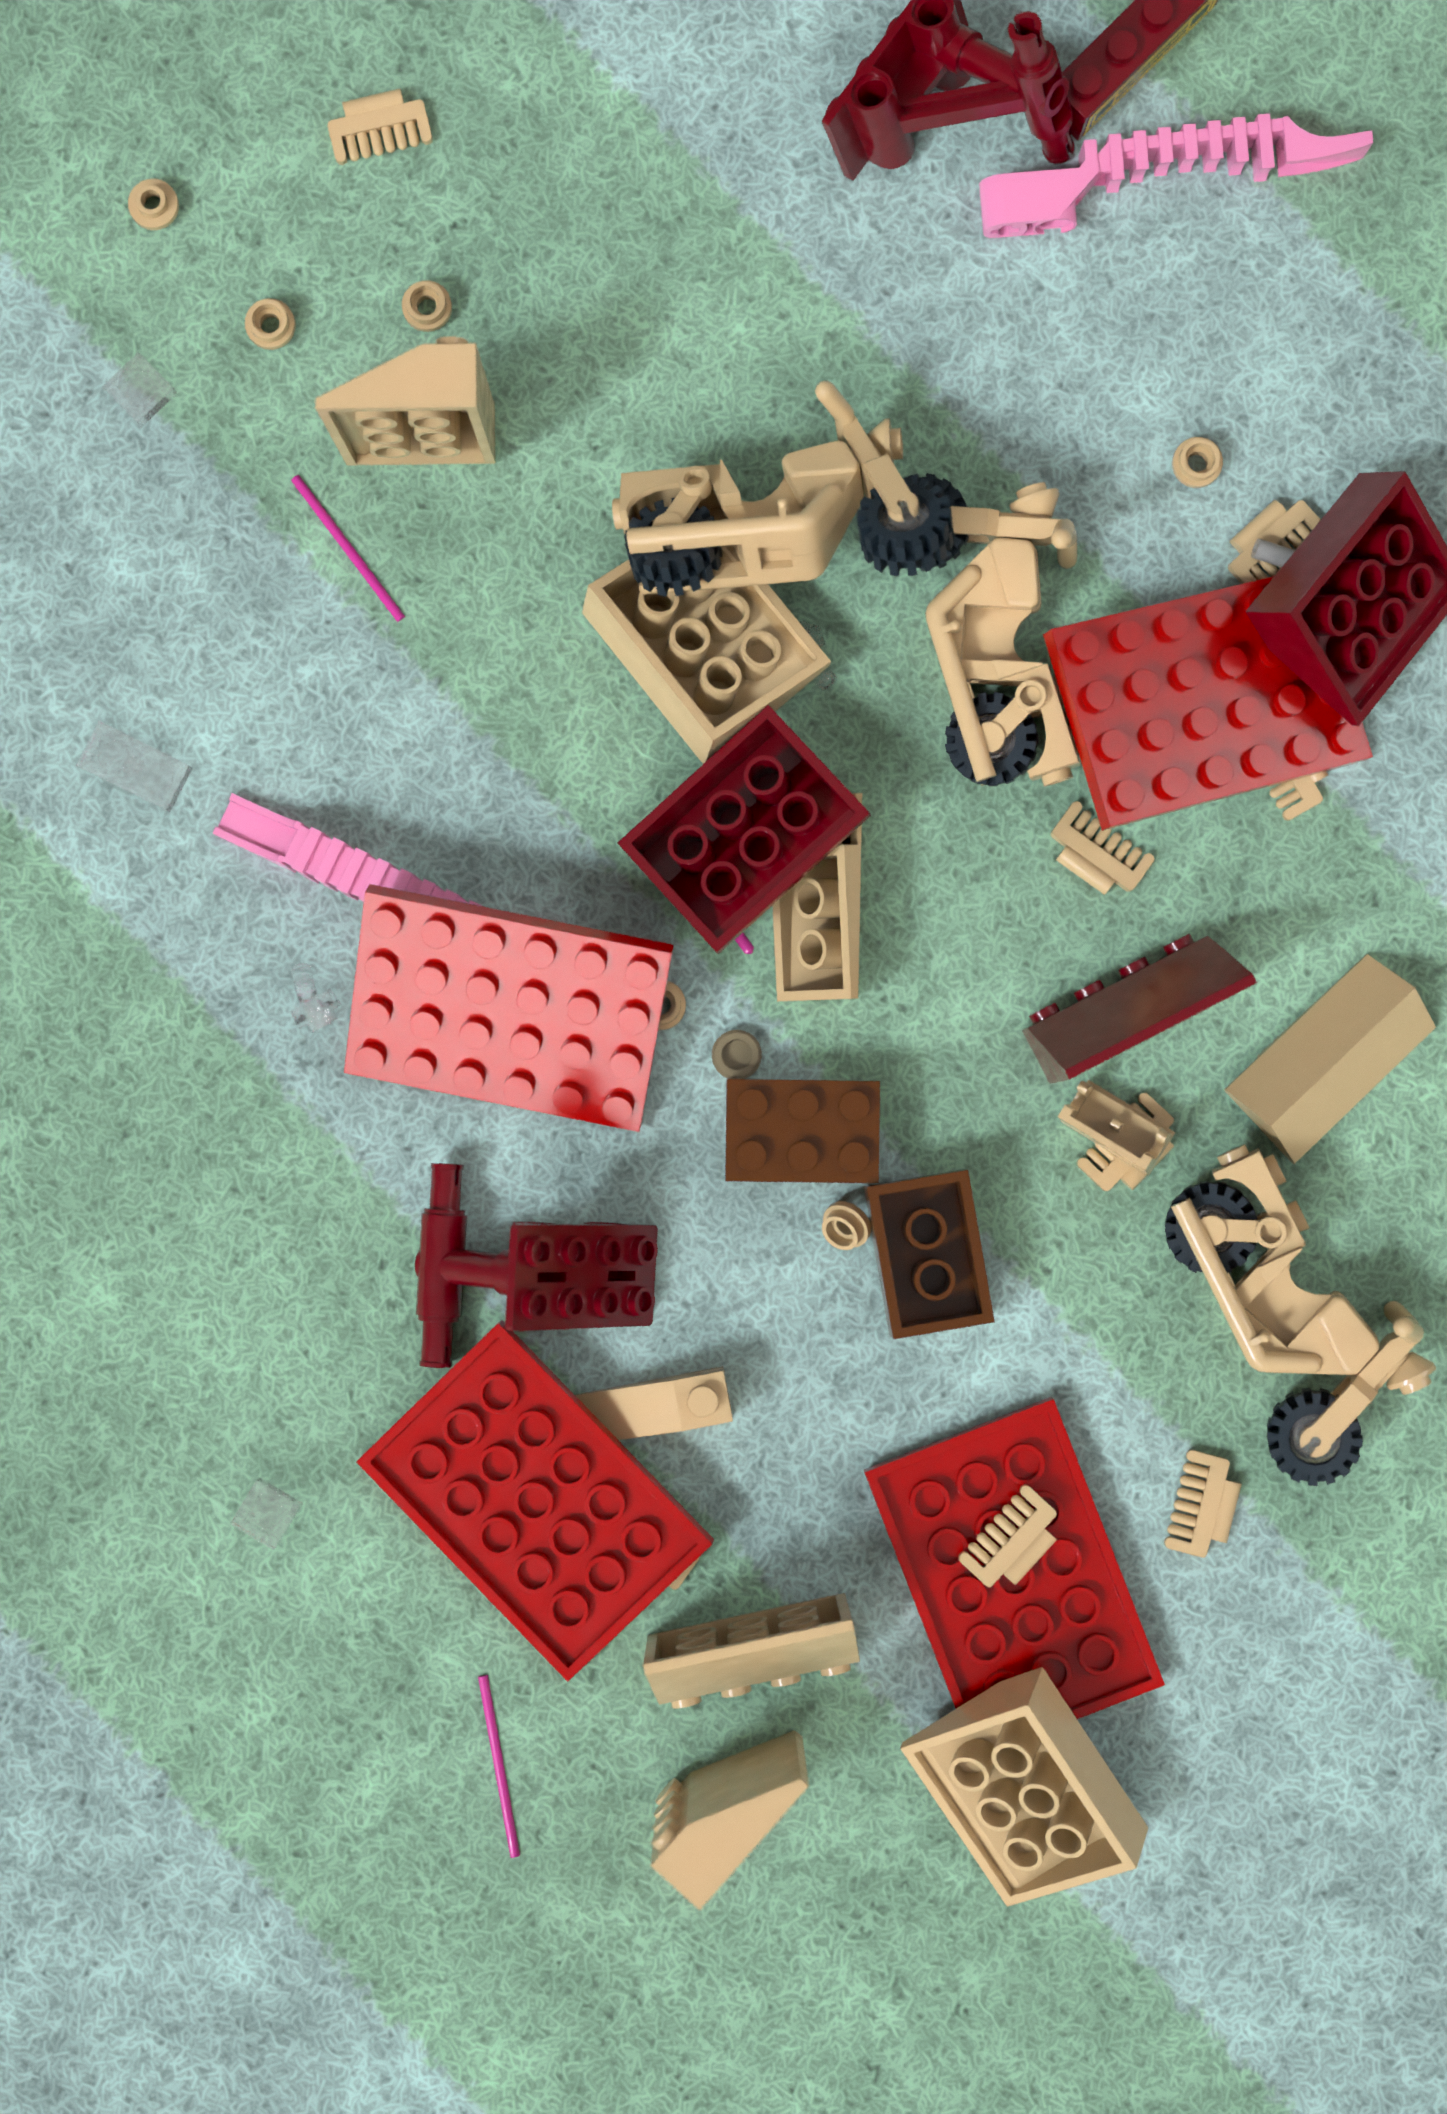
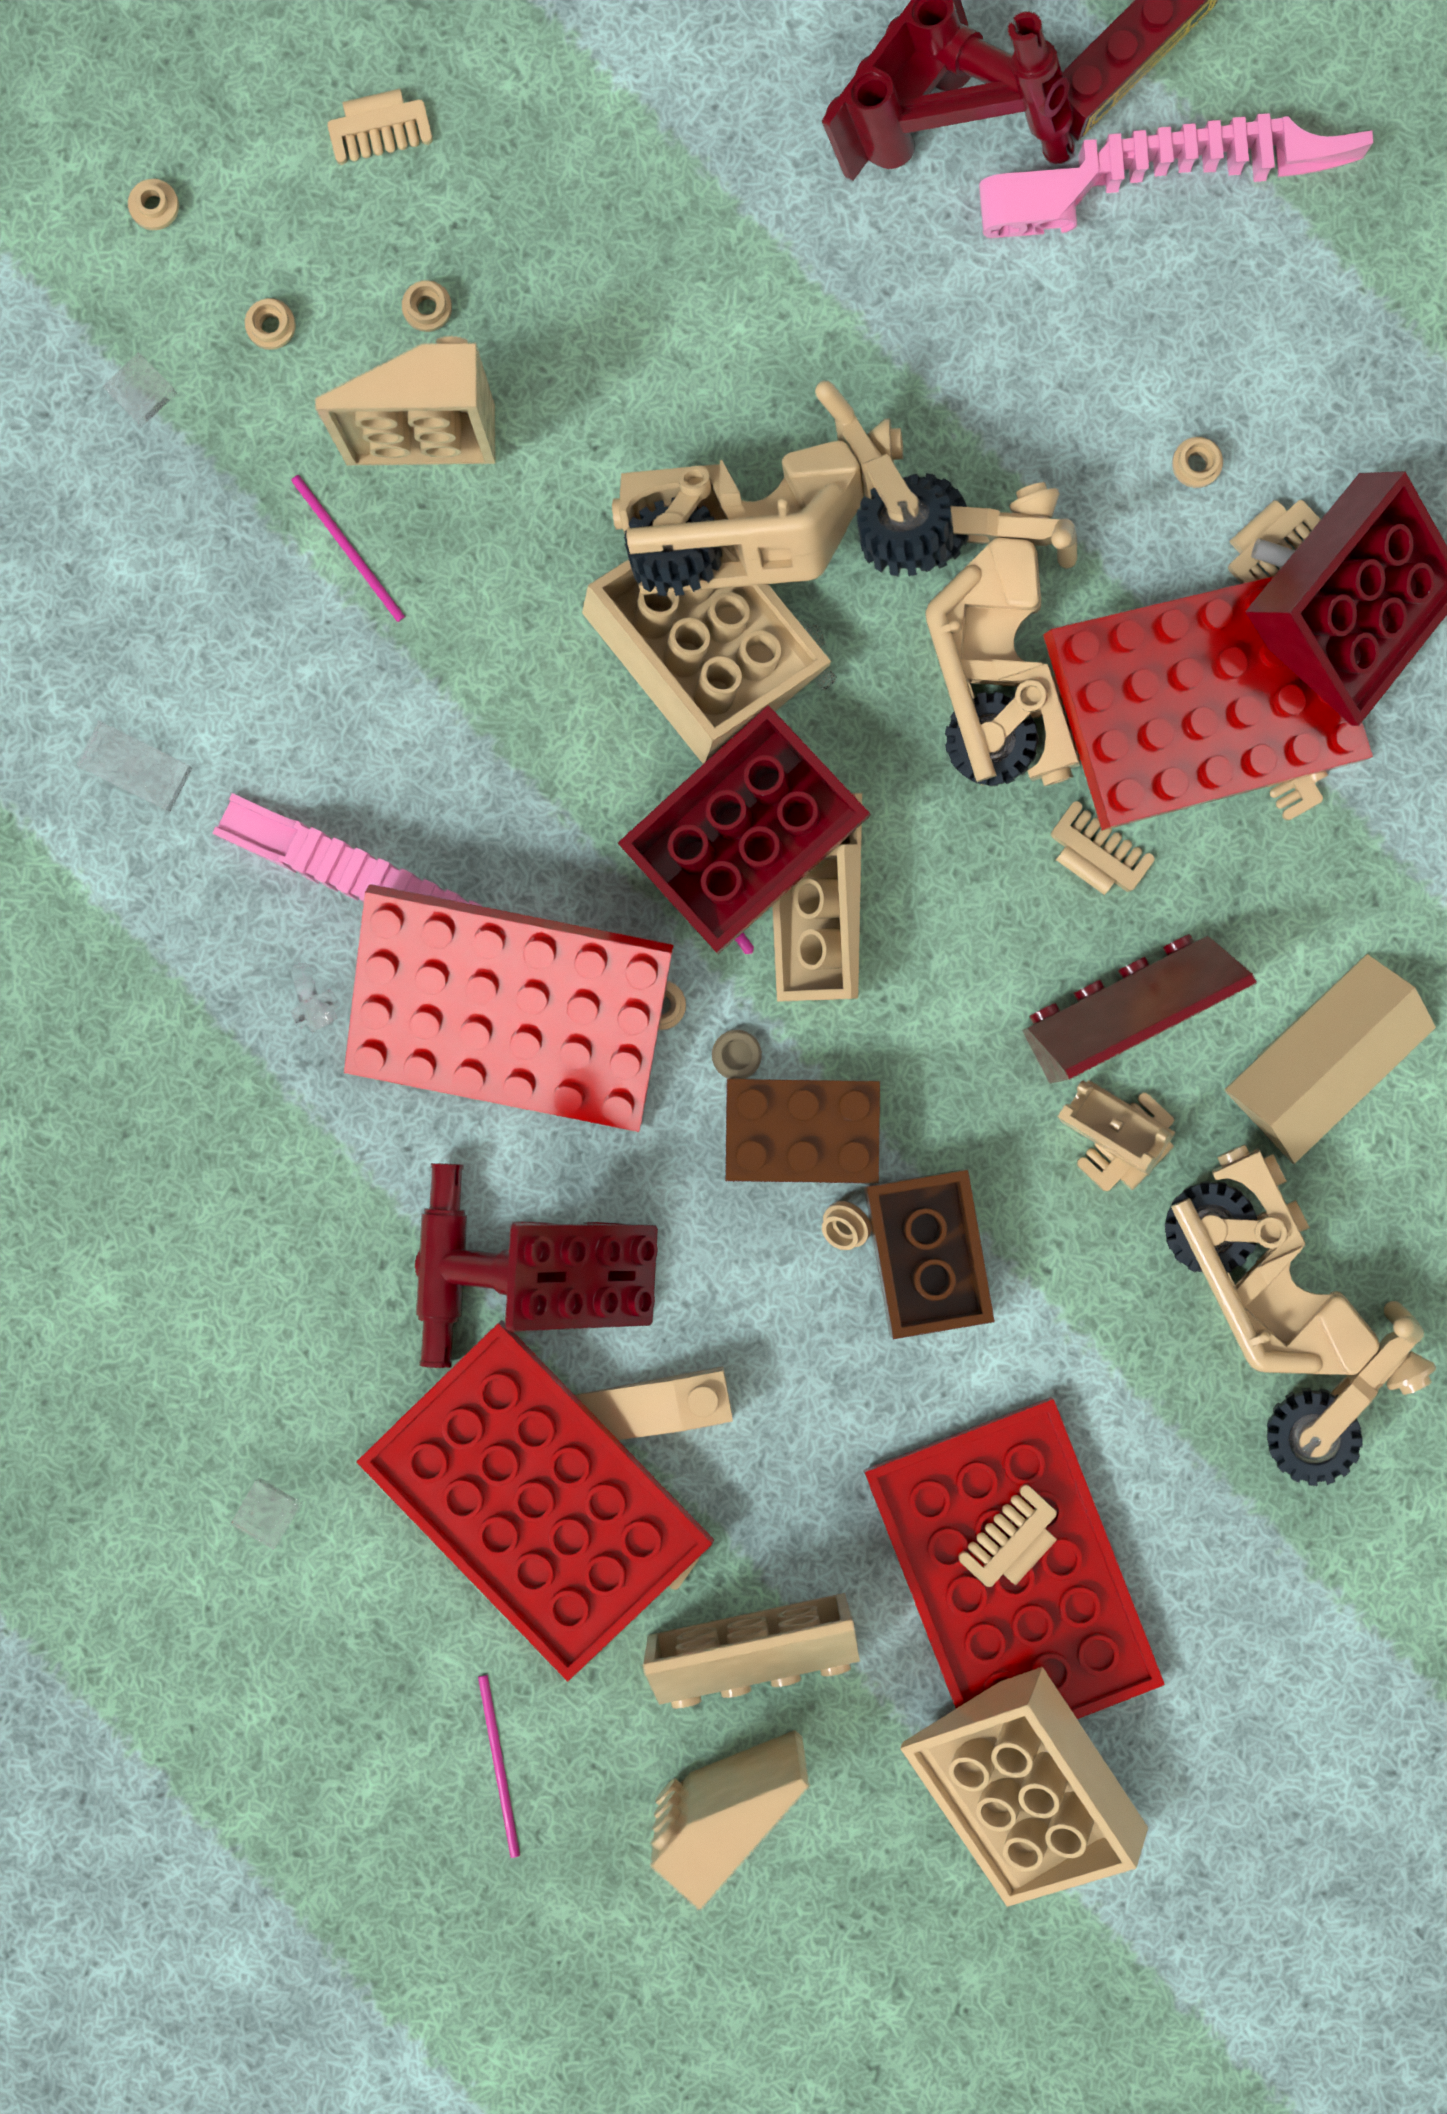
(1215, 1505): tan piece -> none

